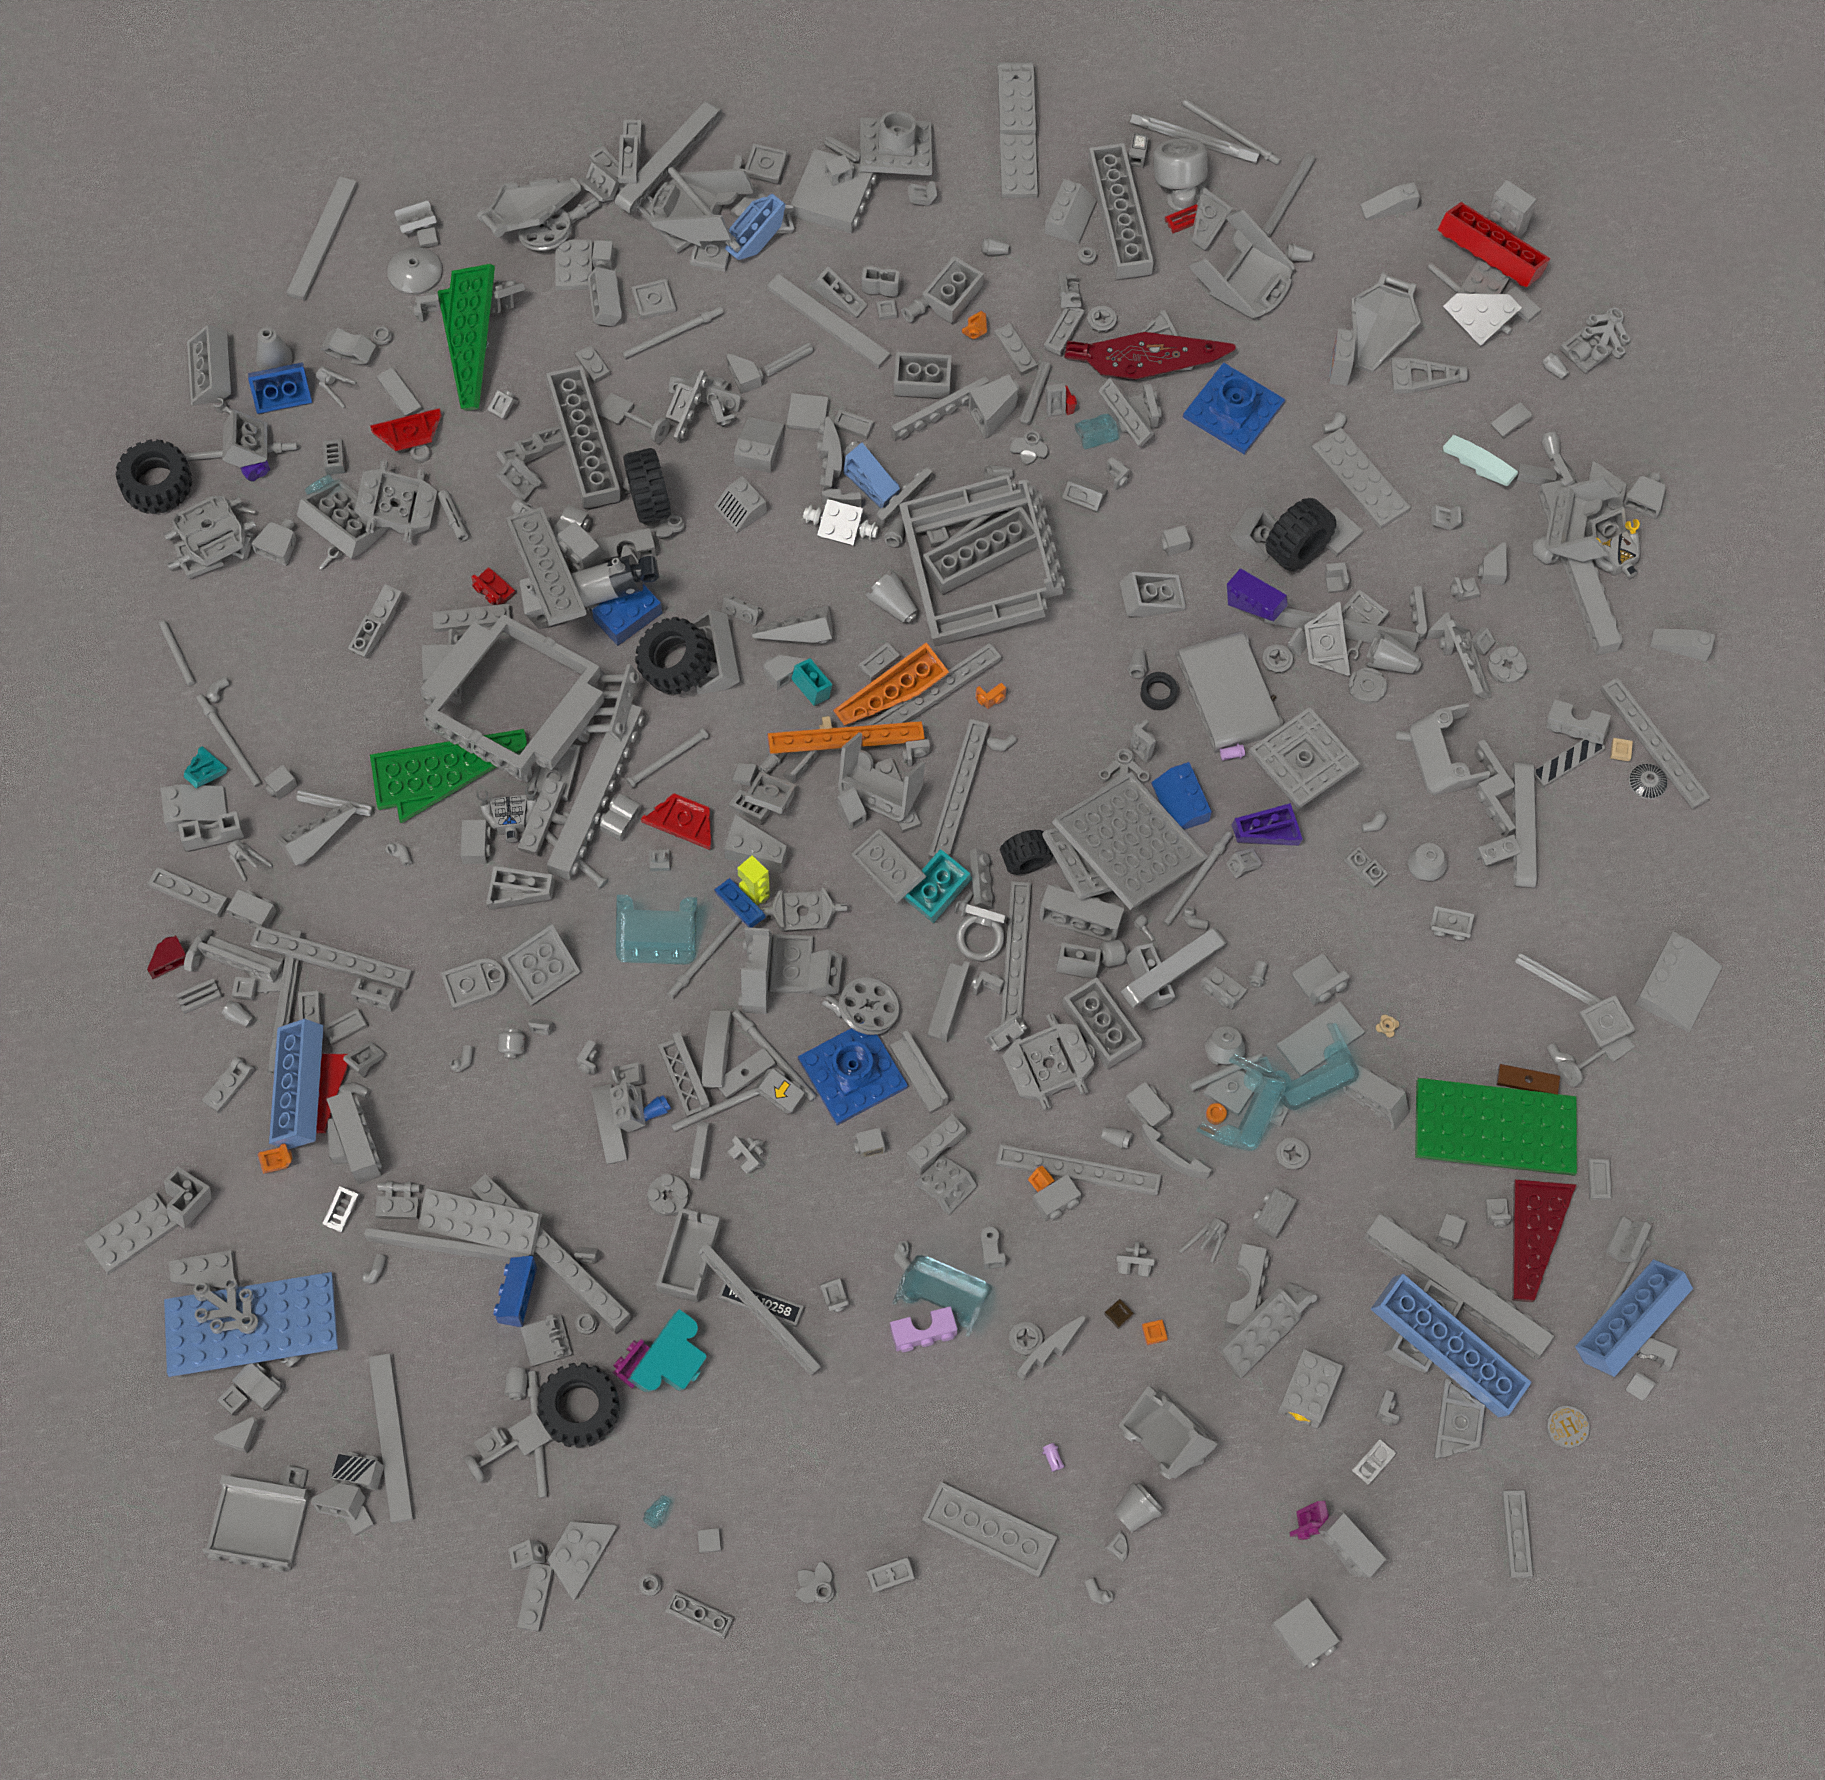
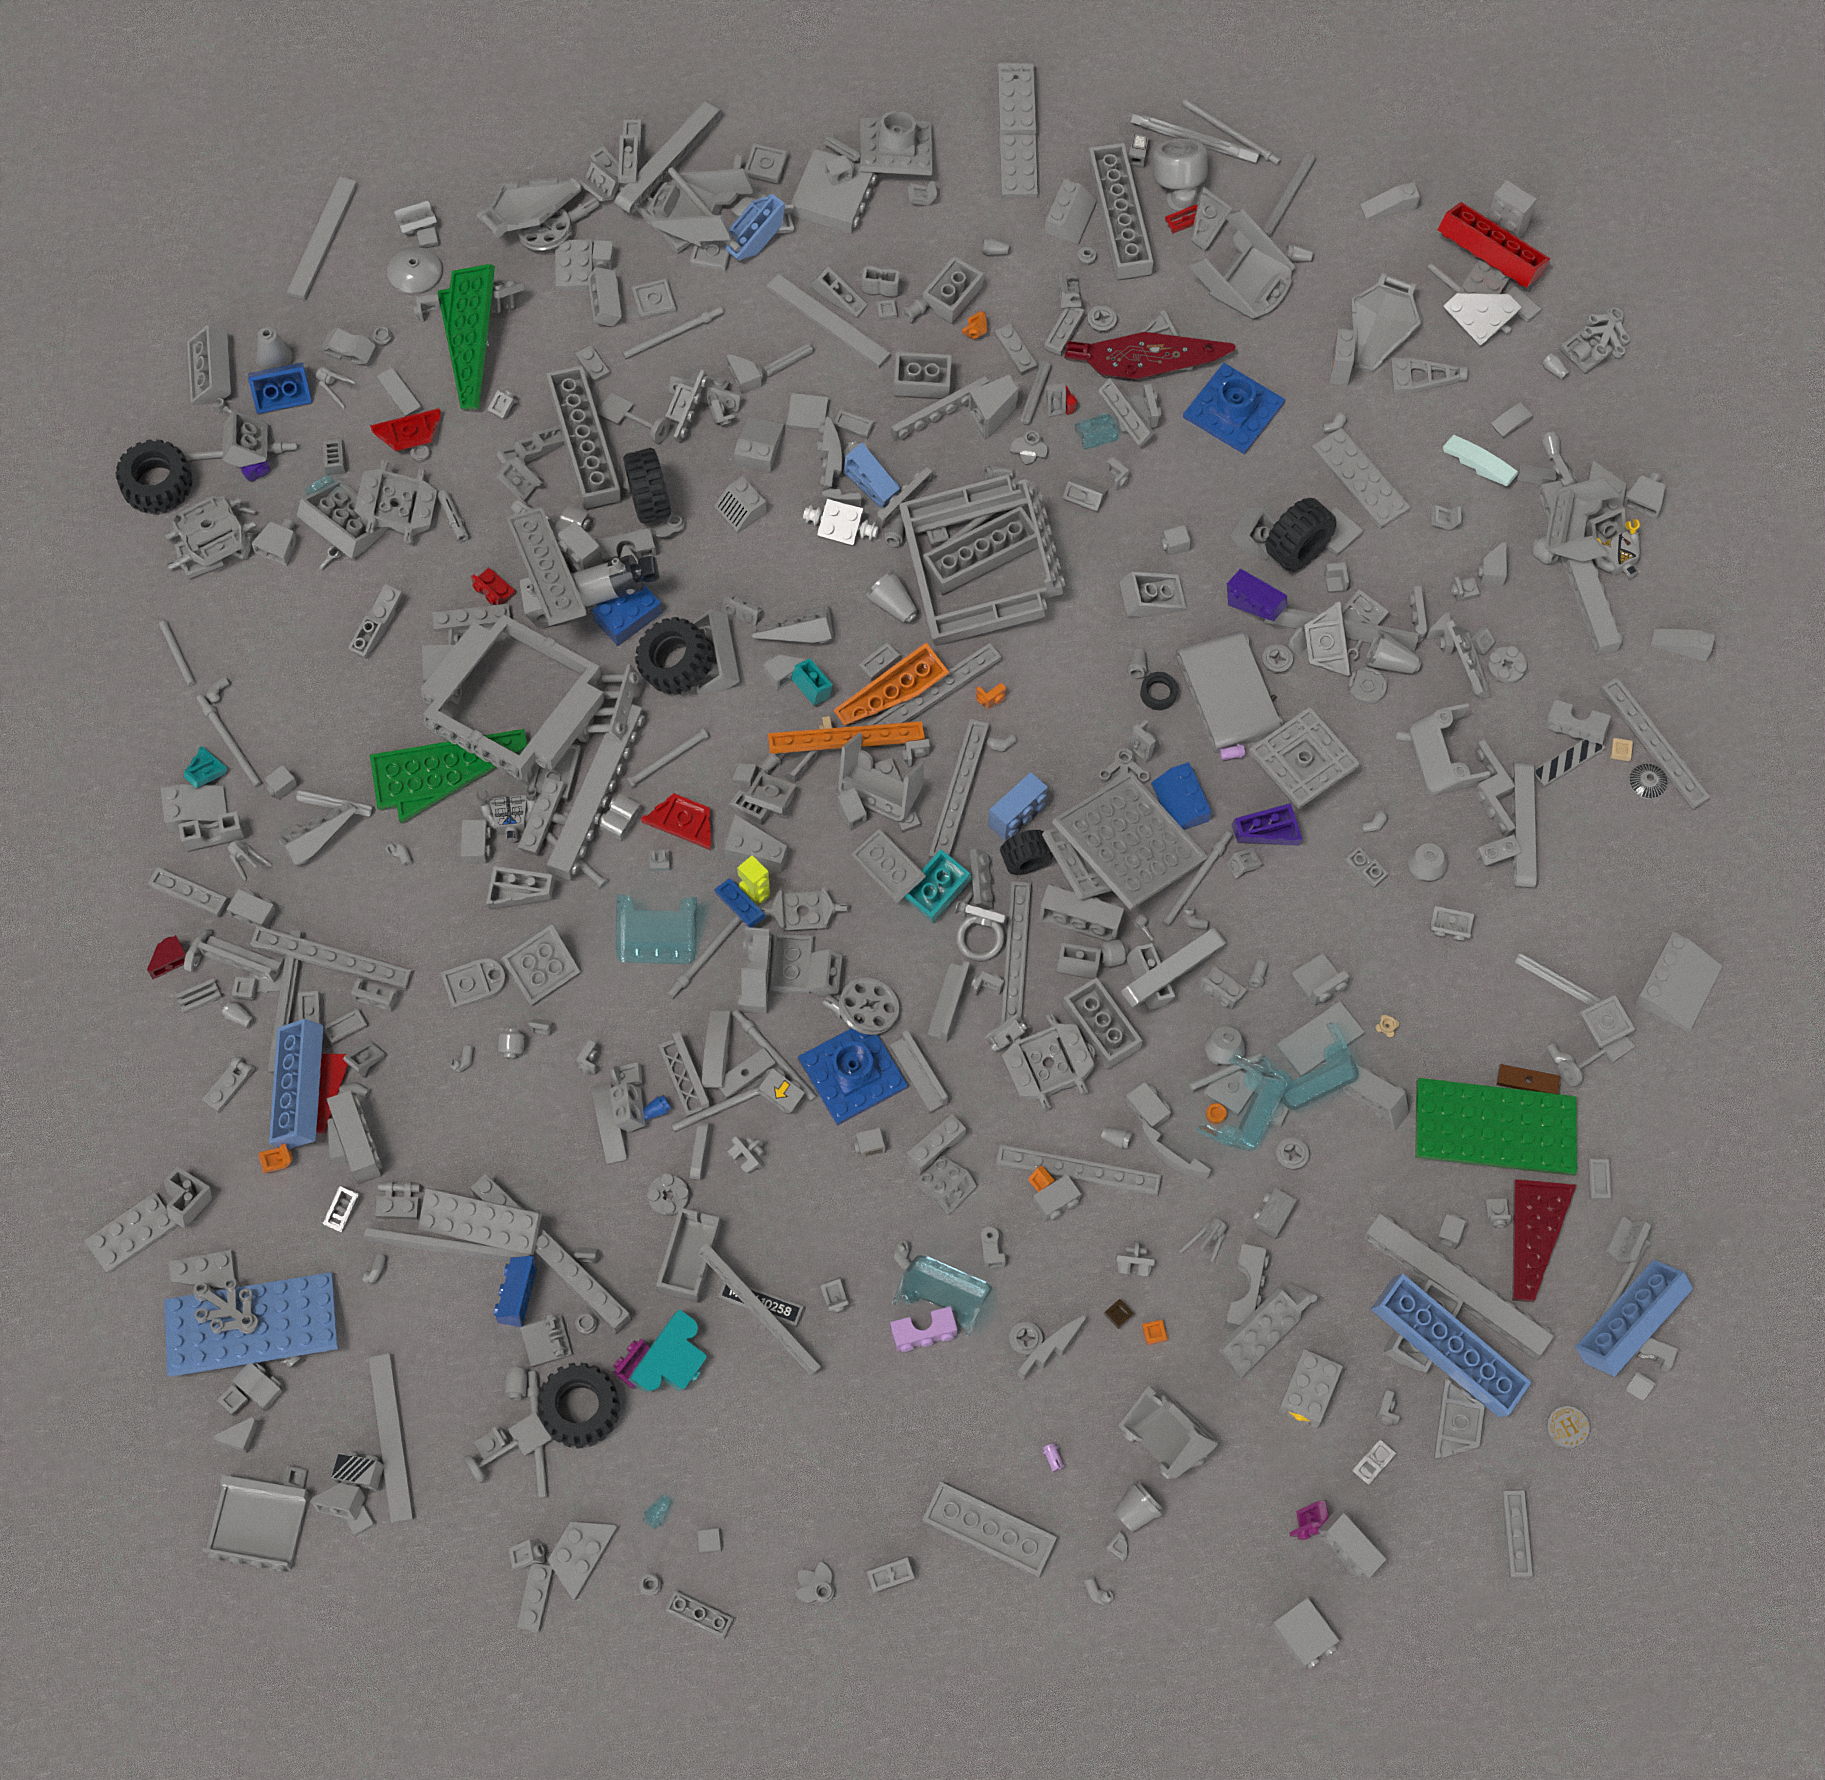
(1018, 806): none -> medium blue brick

